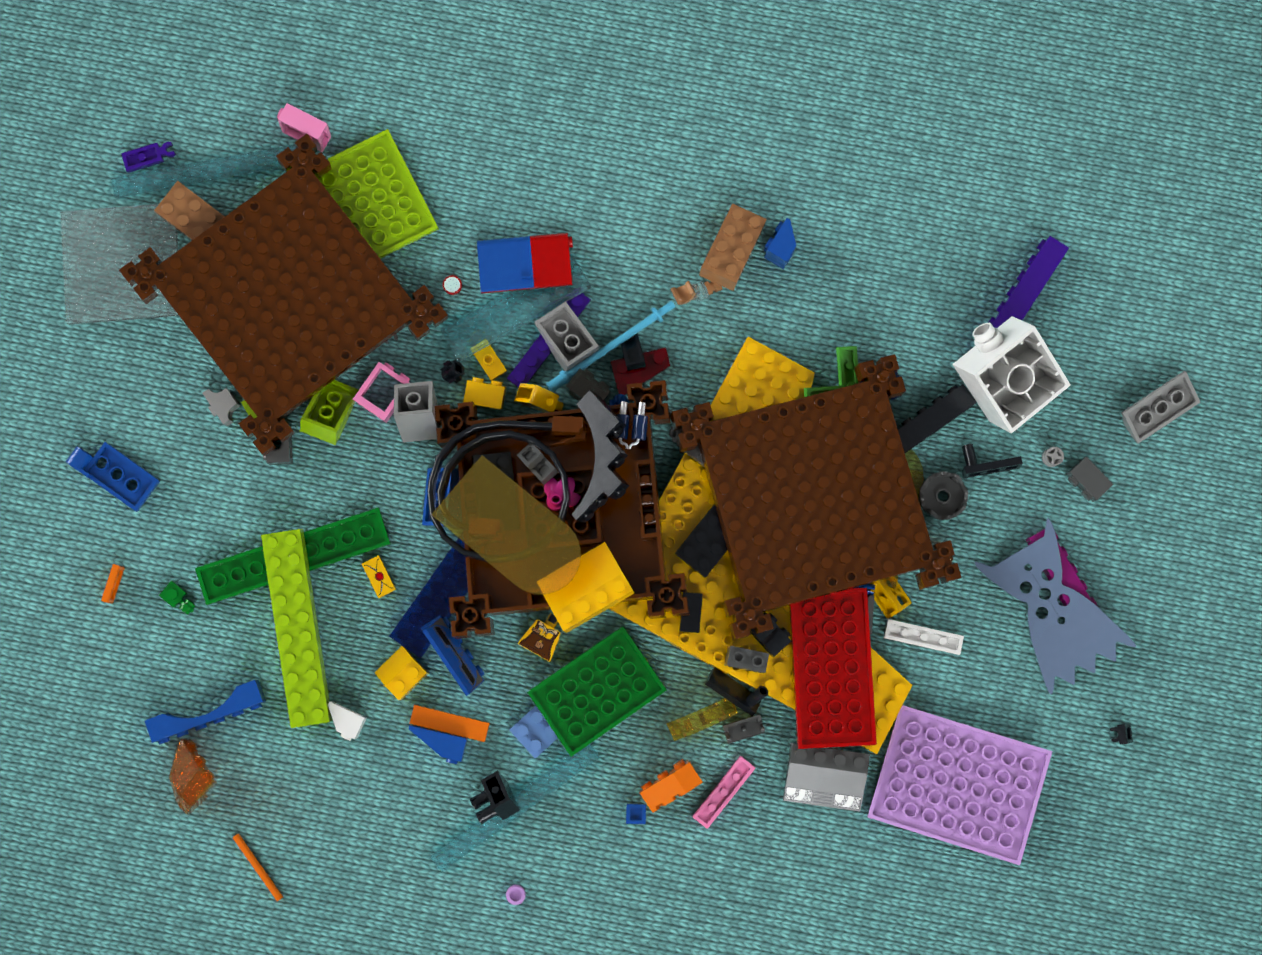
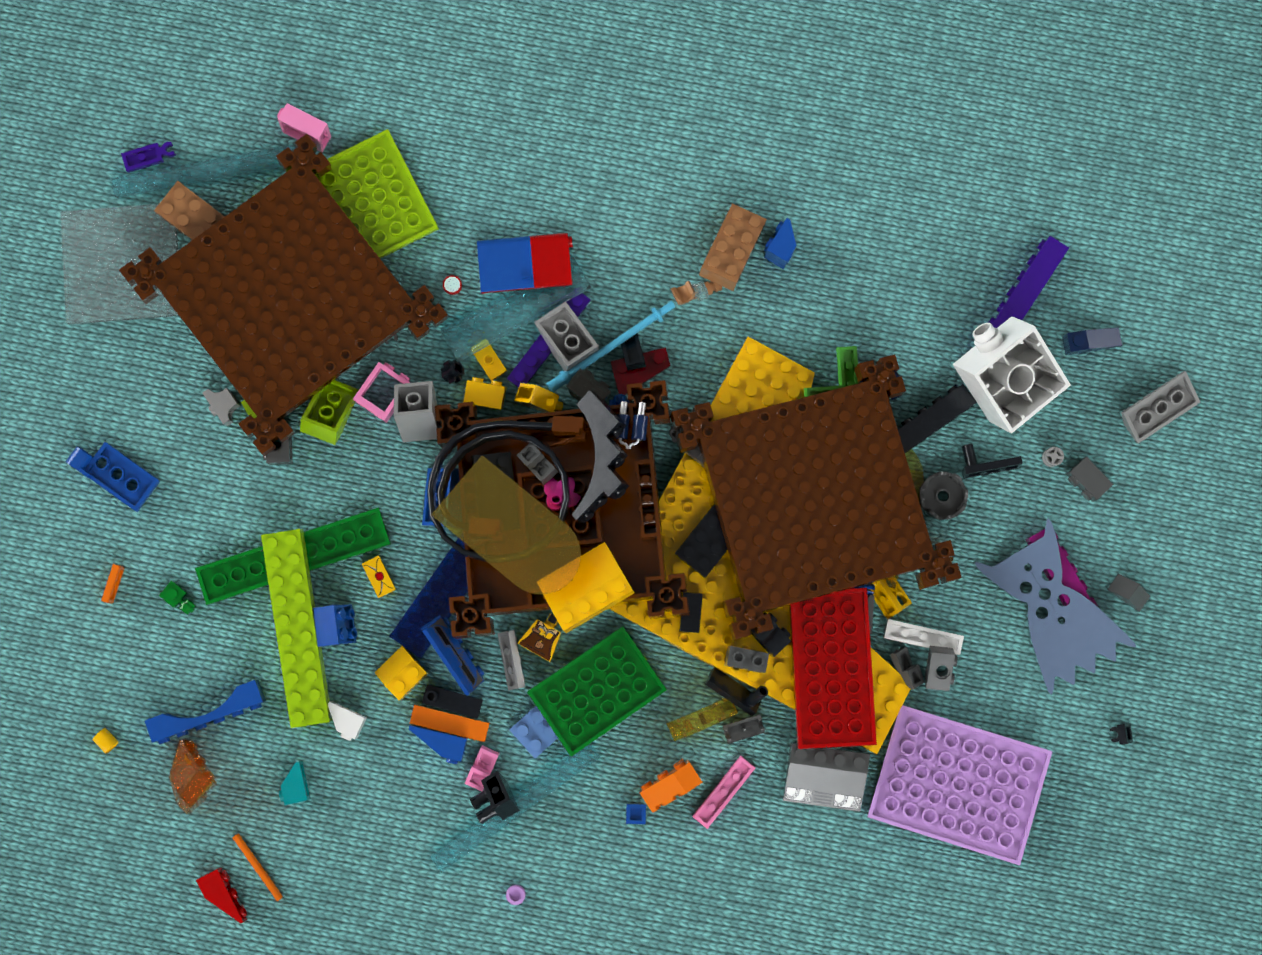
(105, 740): none -> yellow beam
(219, 892): none -> red slope
(295, 786): none -> teal slope
(335, 625): none -> blue slope
(452, 701): none -> black piece
(482, 767): none -> bright pink slope
(511, 660): none -> light grey plate
(910, 673): none -> dark grey slope
(938, 657): none -> dark grey brick
(1091, 340): none -> dark blue slope
(1129, 592): none -> dark grey slope

